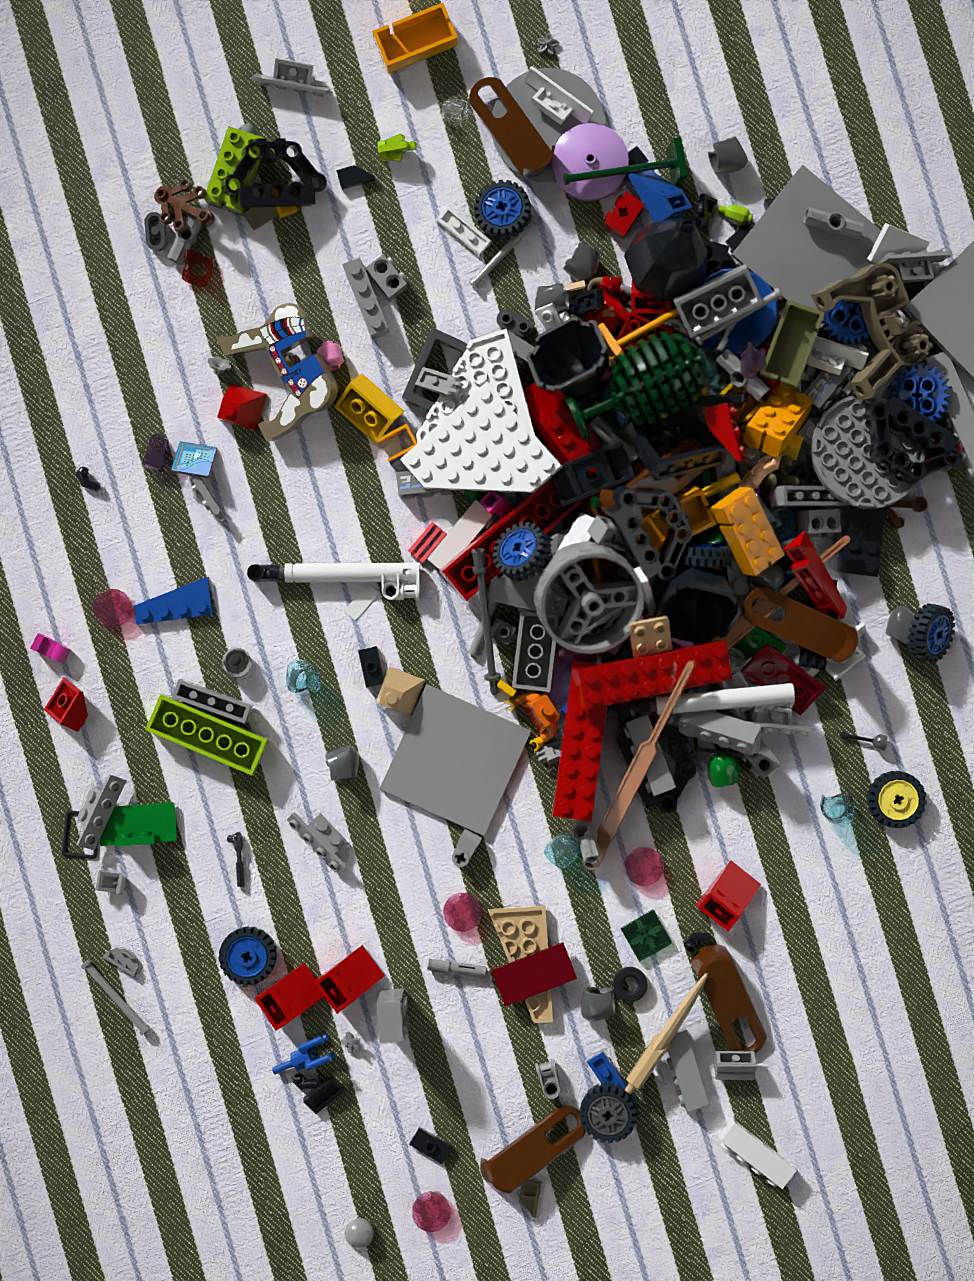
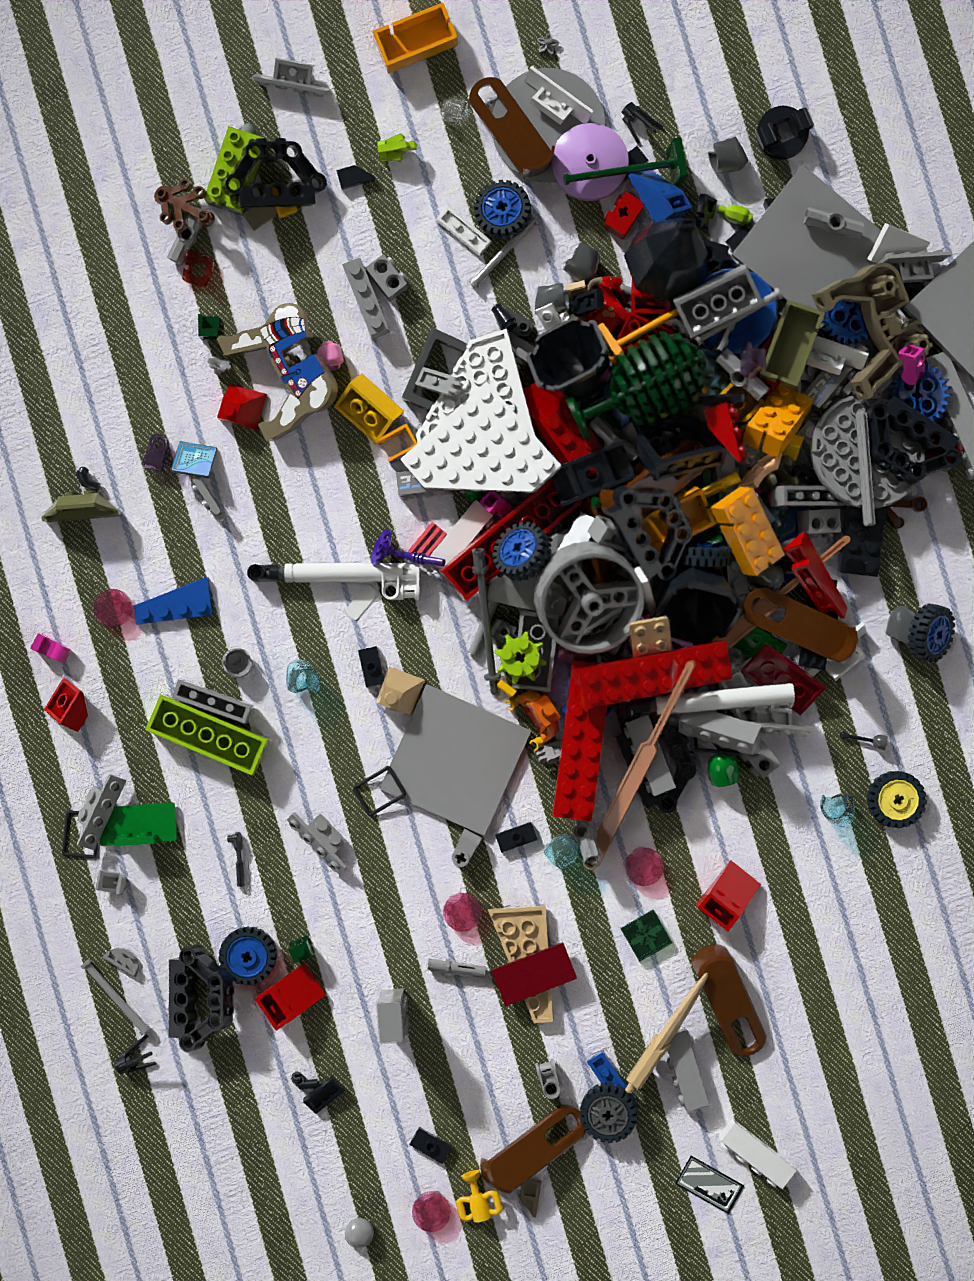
(80, 507): none -> olive wedge
(126, 1063): none -> black plant
(155, 232): dark grey plate -> none
(208, 327): none -> dark green panel
(208, 971): none -> black brick
(300, 949): none -> dark green brick
(306, 1056): blue plant -> none
(343, 763): dark grey piece -> none
(349, 979): red slope -> none
(351, 1042): light grey plant -> none
(370, 778): none -> black piece
(386, 549): none -> dark purple dish
(478, 1201): none -> yellow piece
(504, 318): none -> black cone
(516, 837): none -> black plate
(522, 646): none -> lime brick
(597, 1003): dark grey piece -> none
(625, 995): black tyre -> none
(633, 113): none -> black plant
(693, 940): black arm -> none
(709, 1184): none -> sticker
(735, 1065): light grey brick -> none
(799, 123): none -> black piece
(865, 469): none -> light grey axle
(913, 363): none -> dark pink leg

